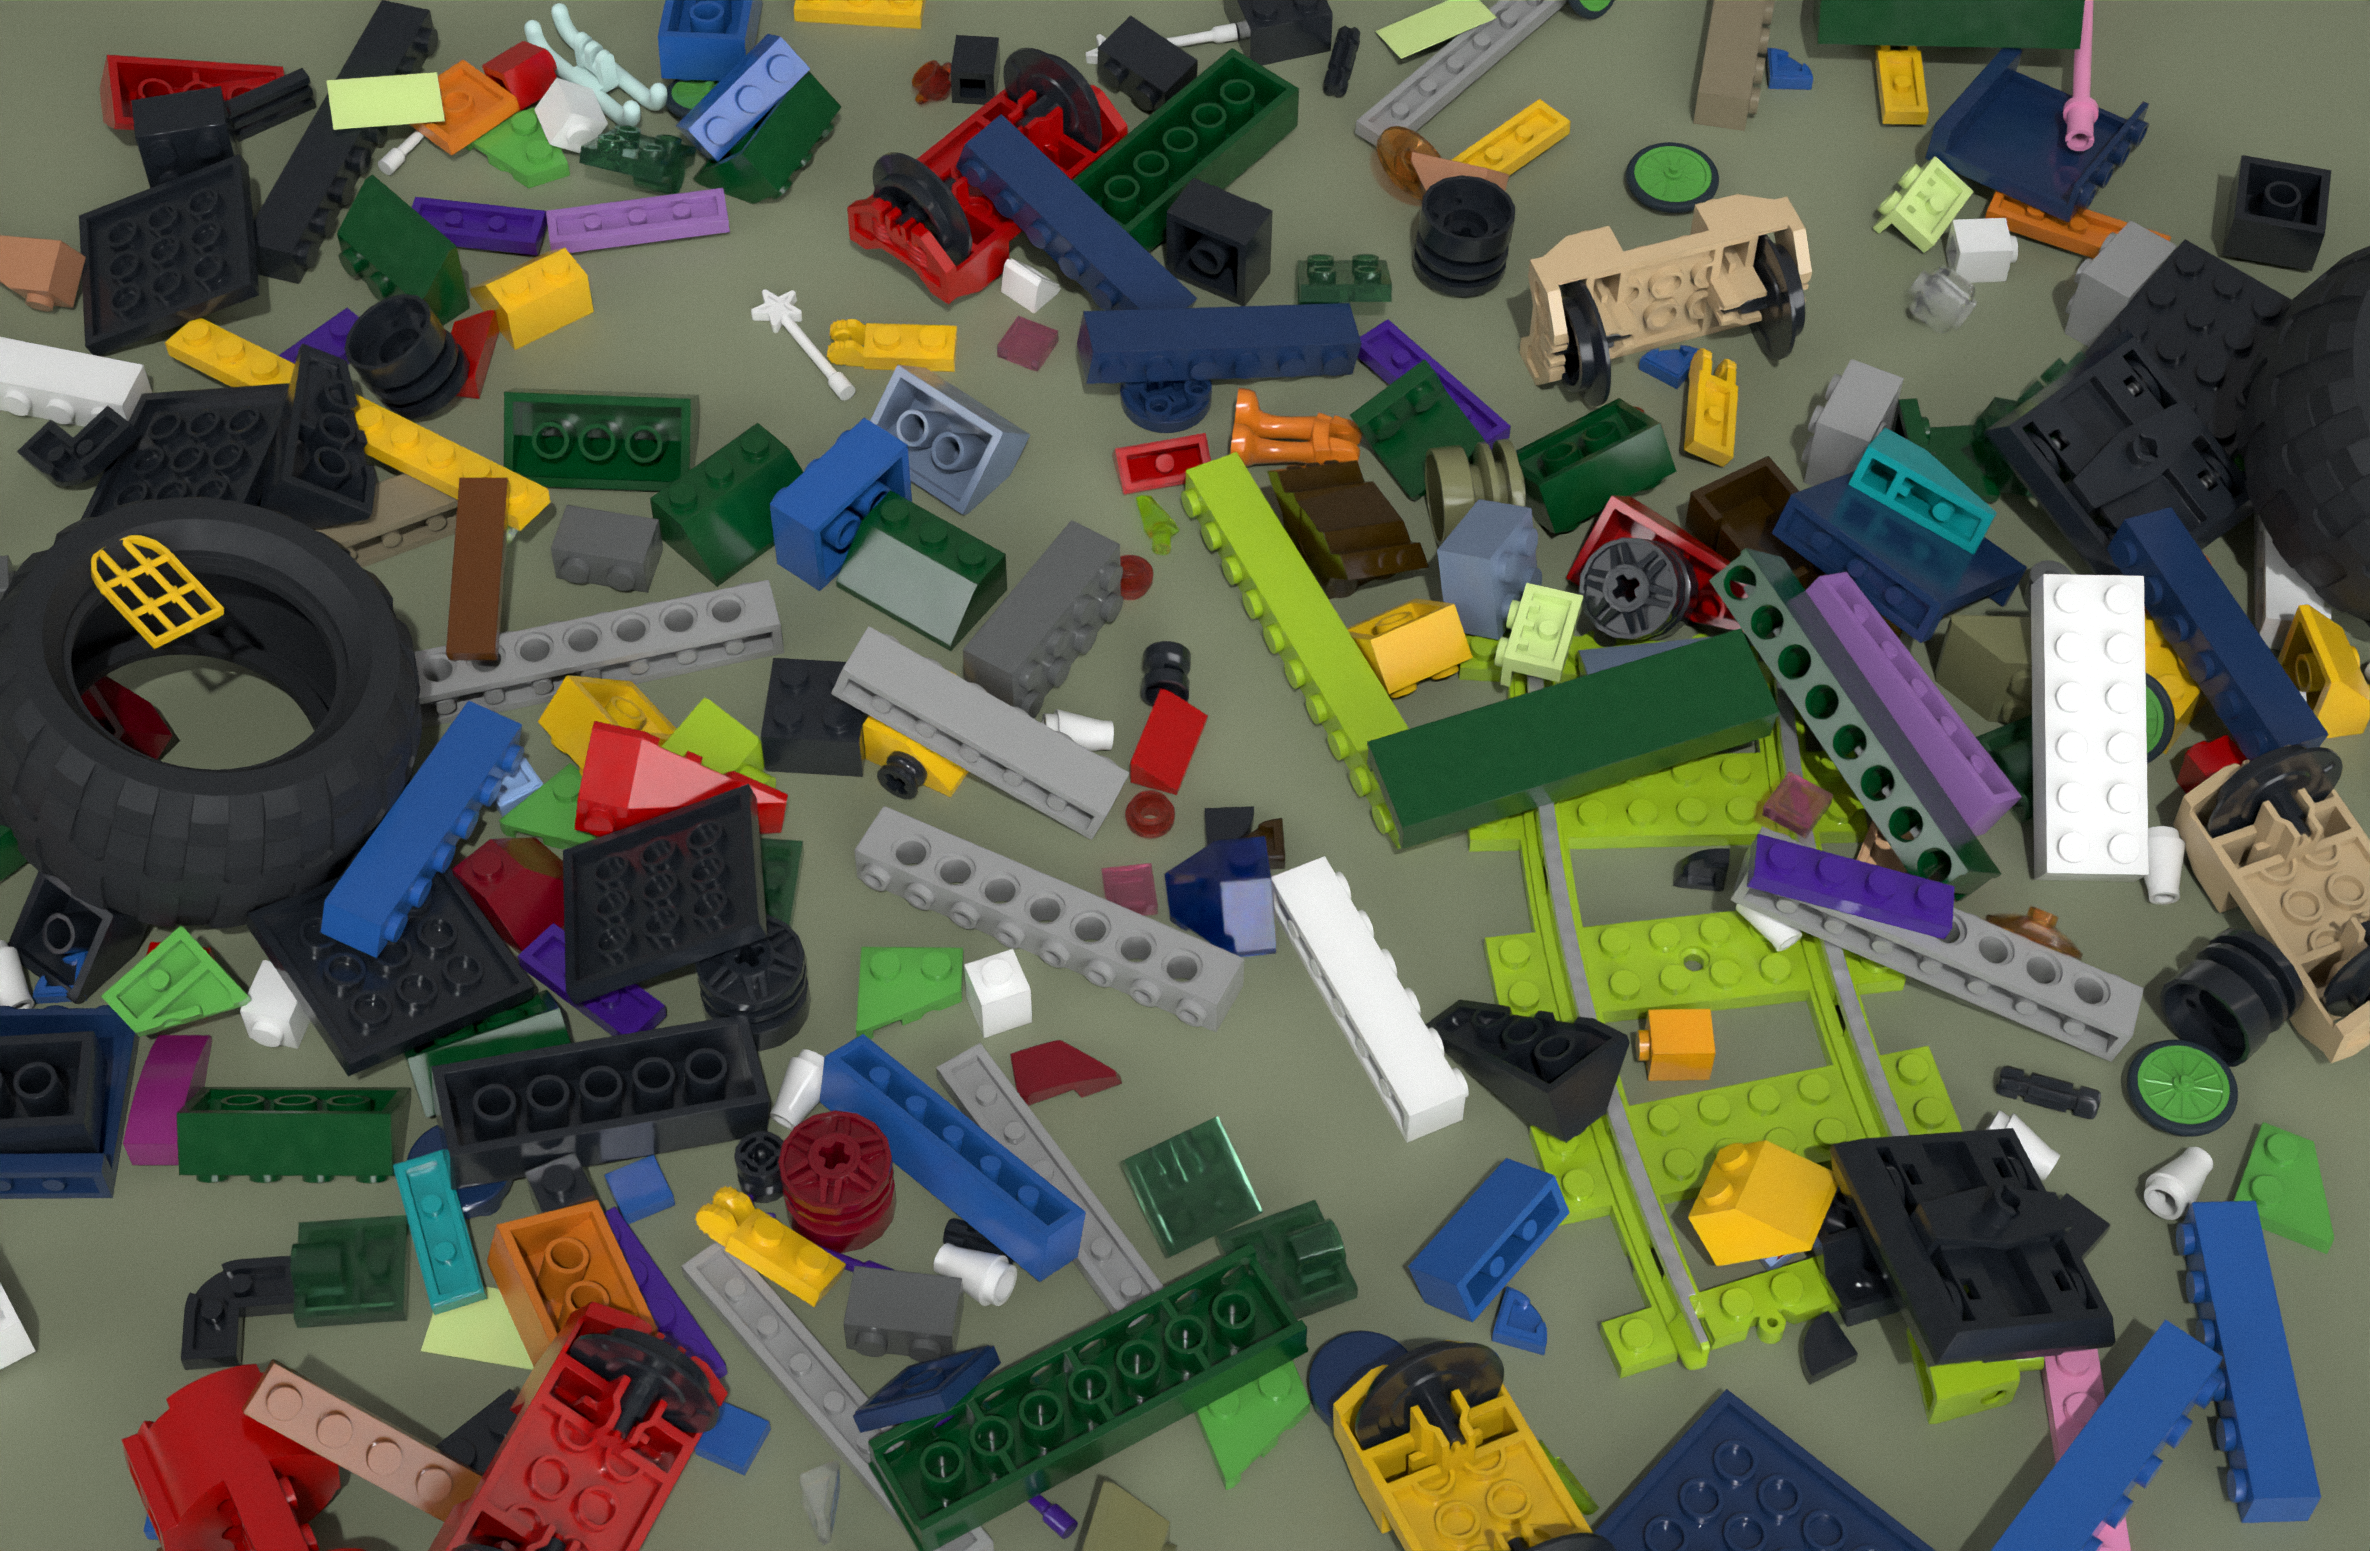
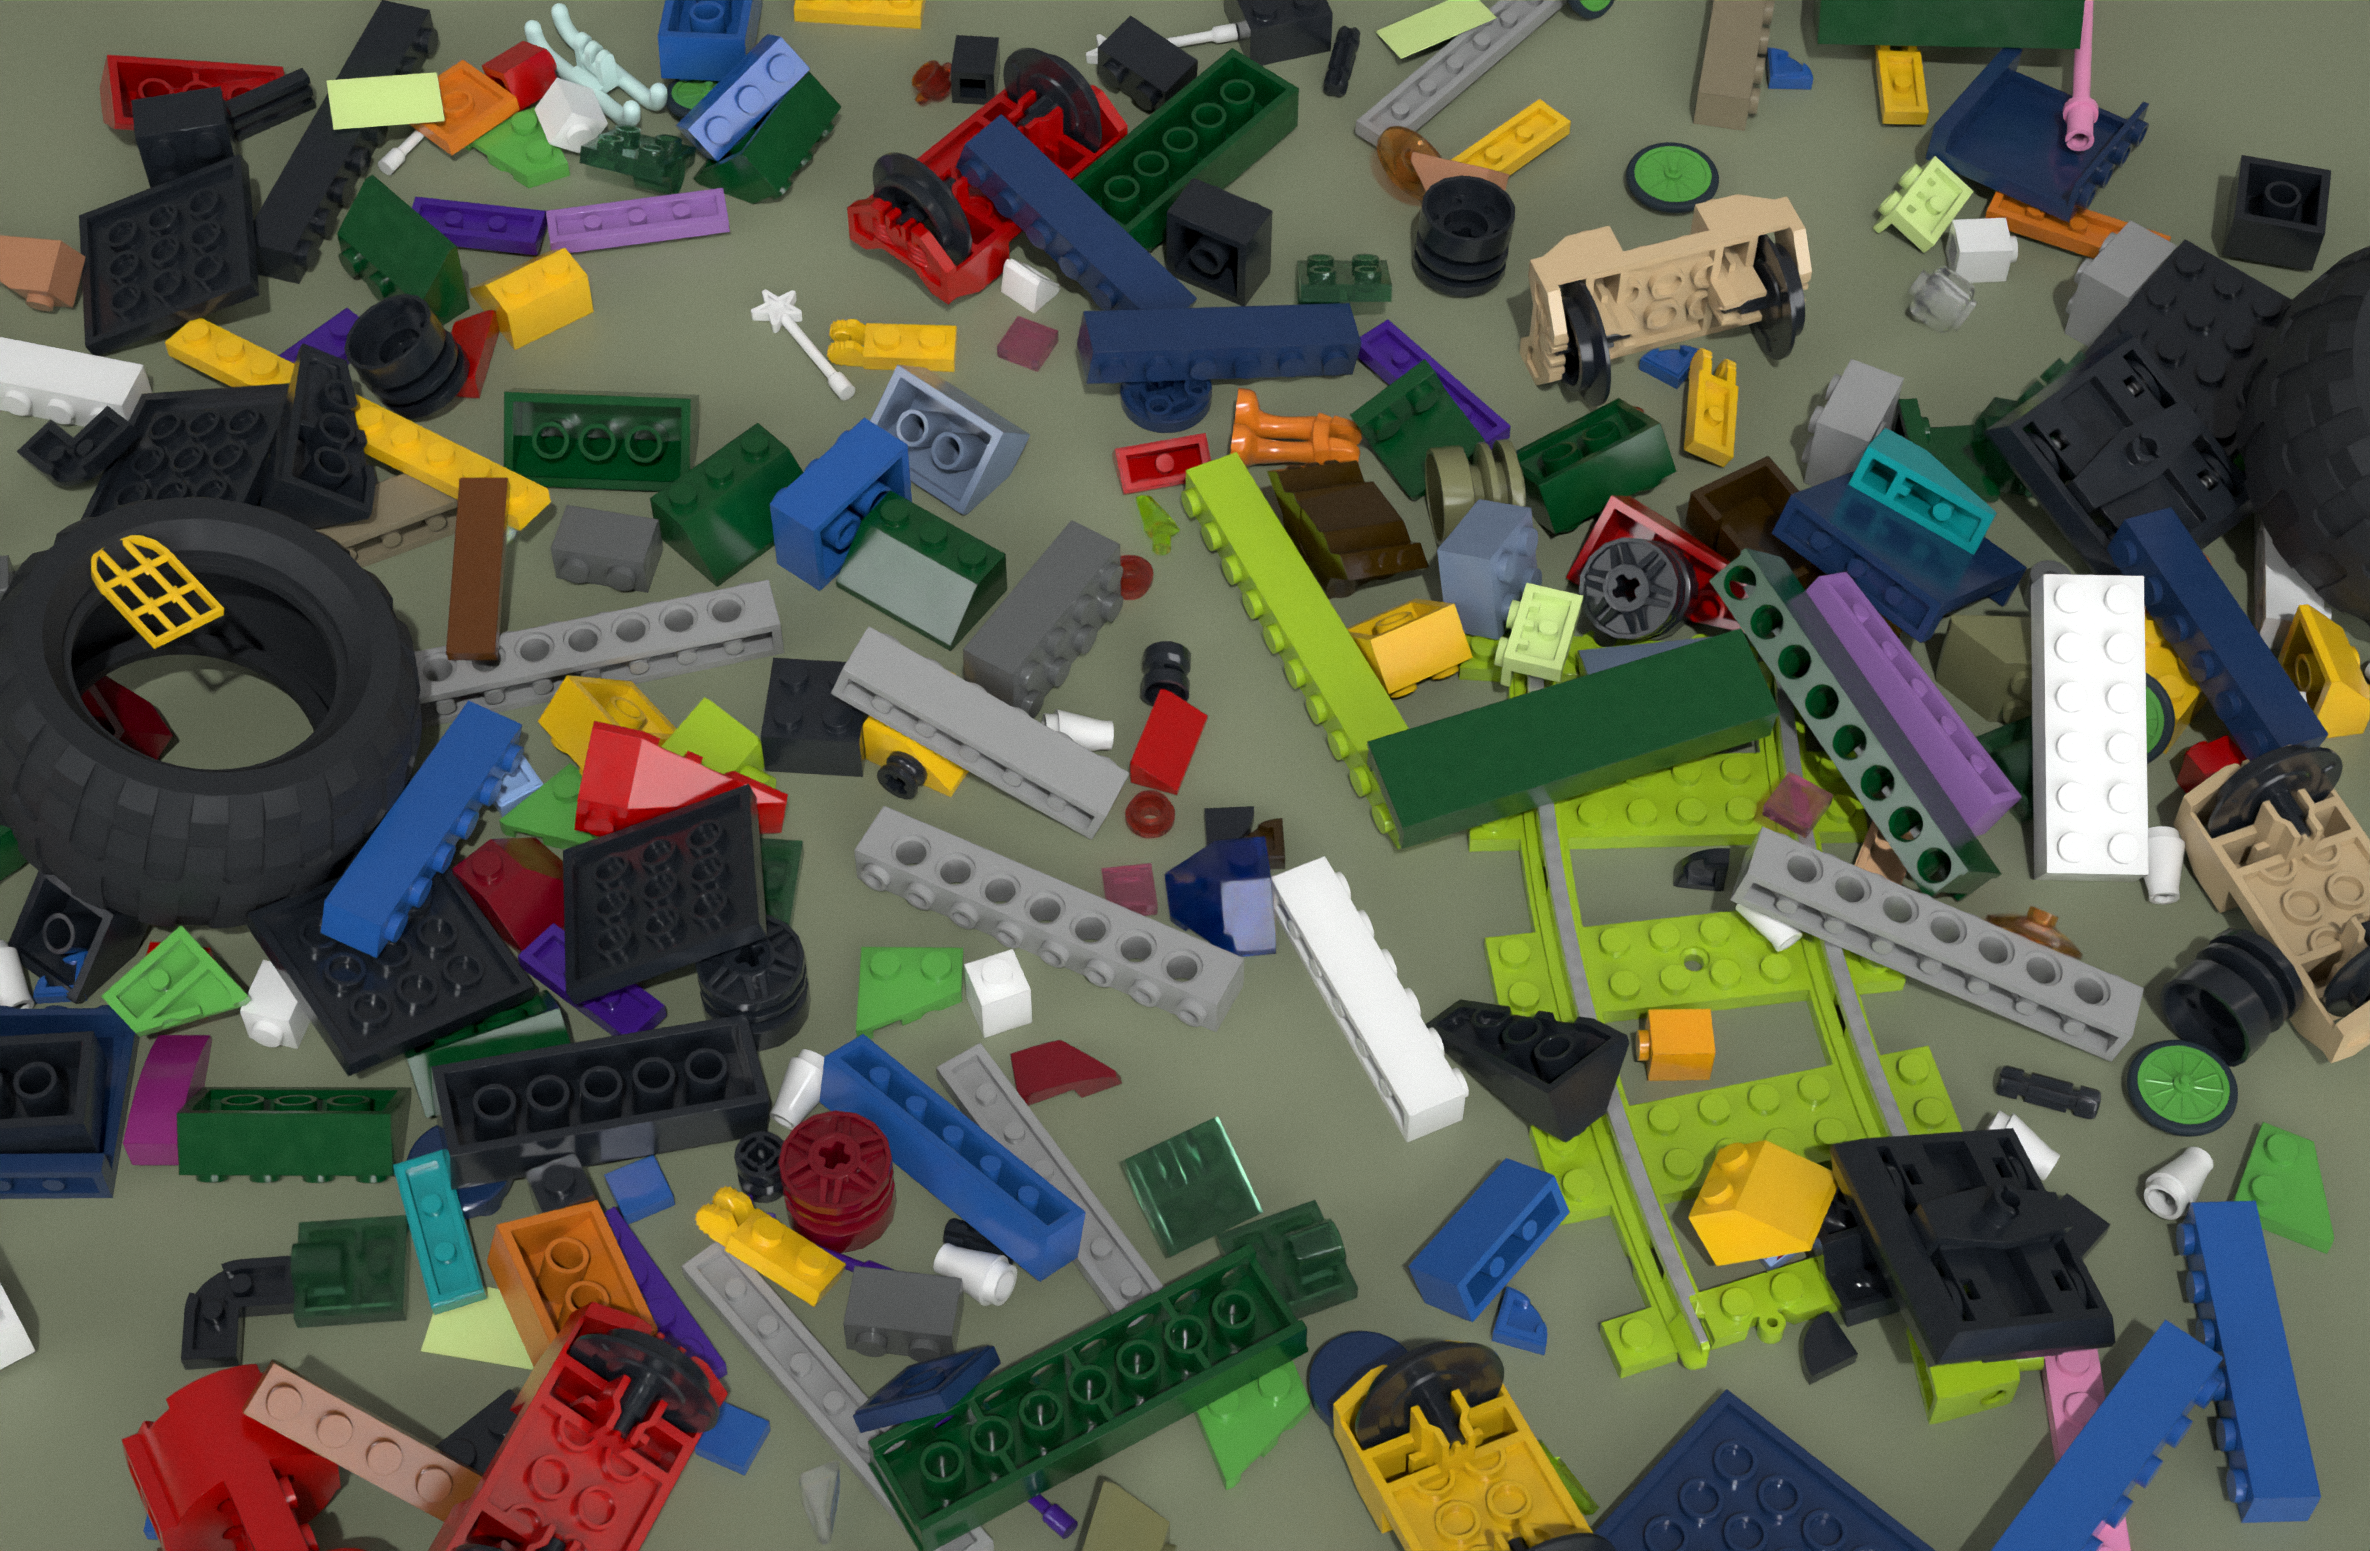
(1851, 886): dark purple plate -> none

